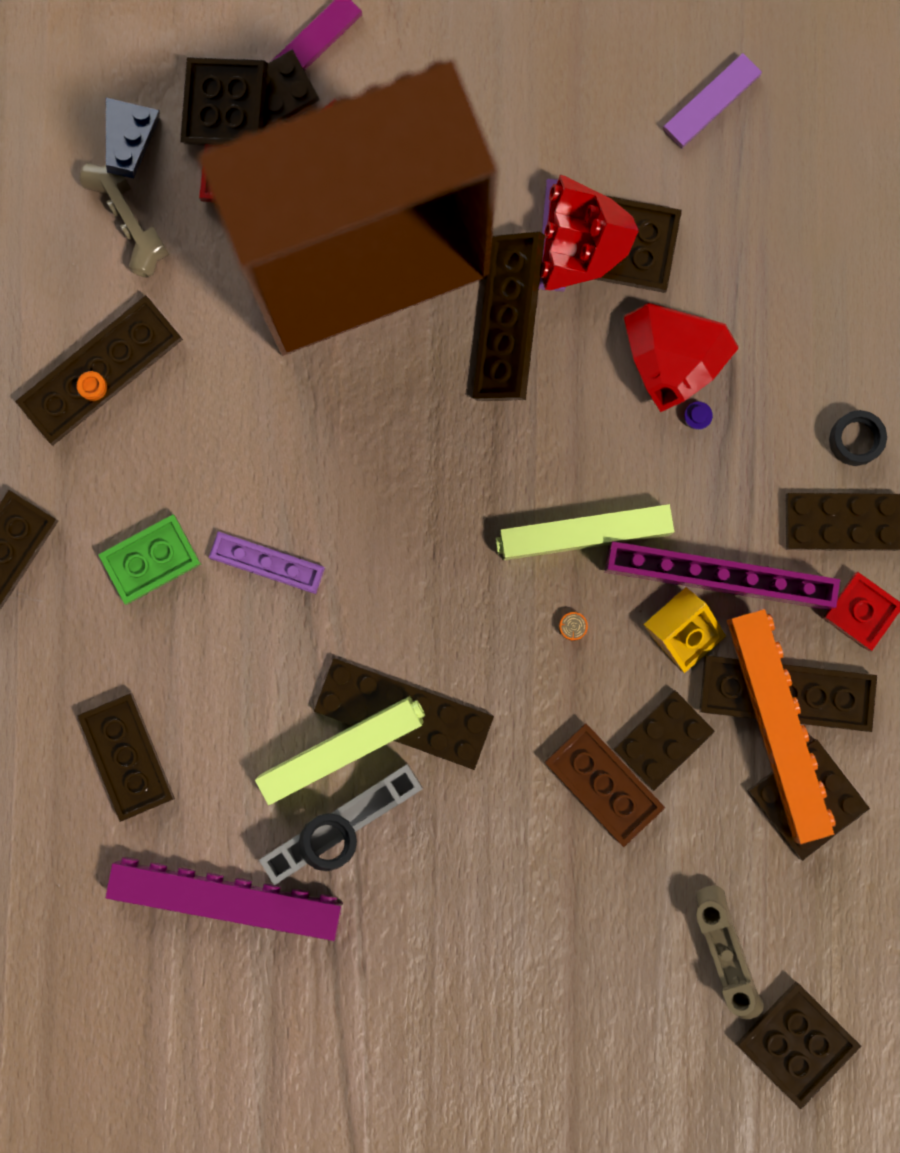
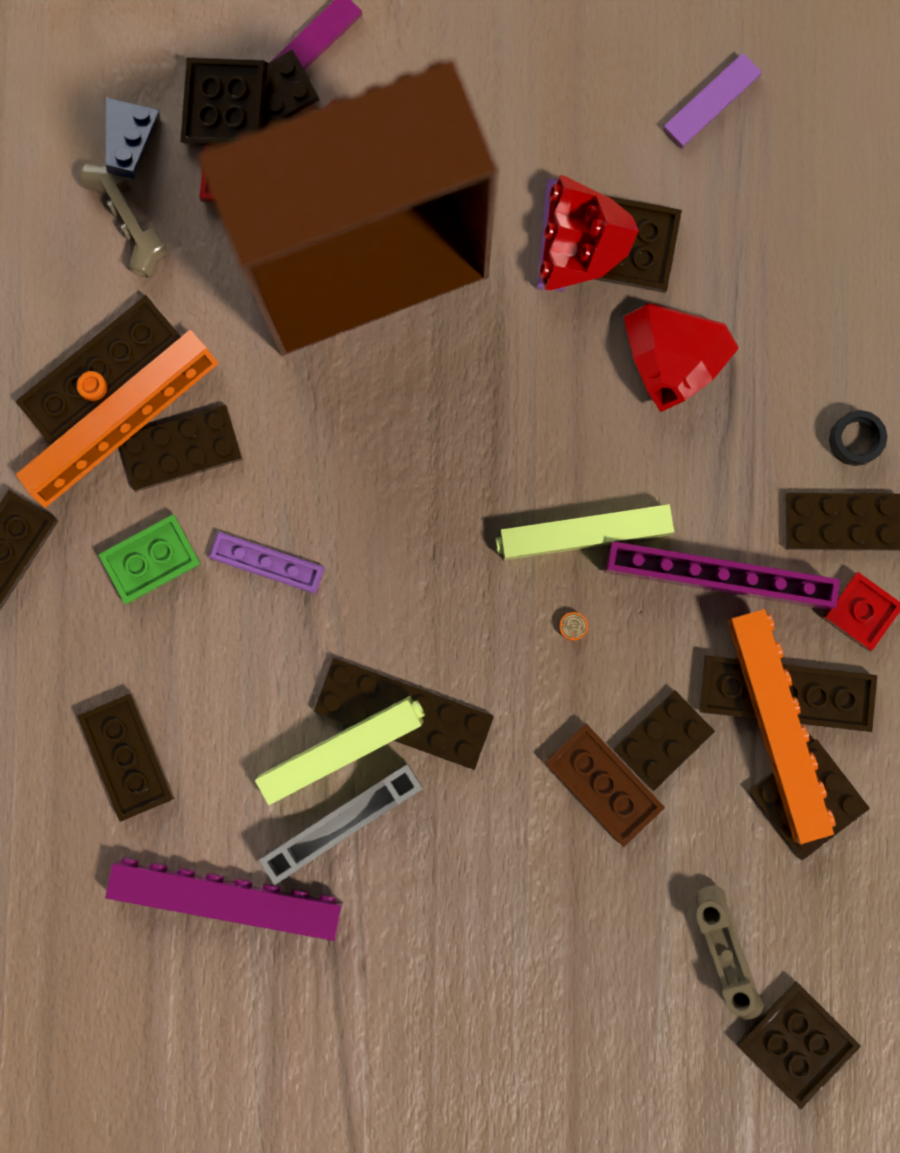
(116, 419): none -> orange brick
(181, 448): none -> dark brown plate
(349, 842): black tyre -> none
(509, 317): dark brown plate -> none
(685, 629): yellow slope -> none
(698, 415): dark purple plate -> none

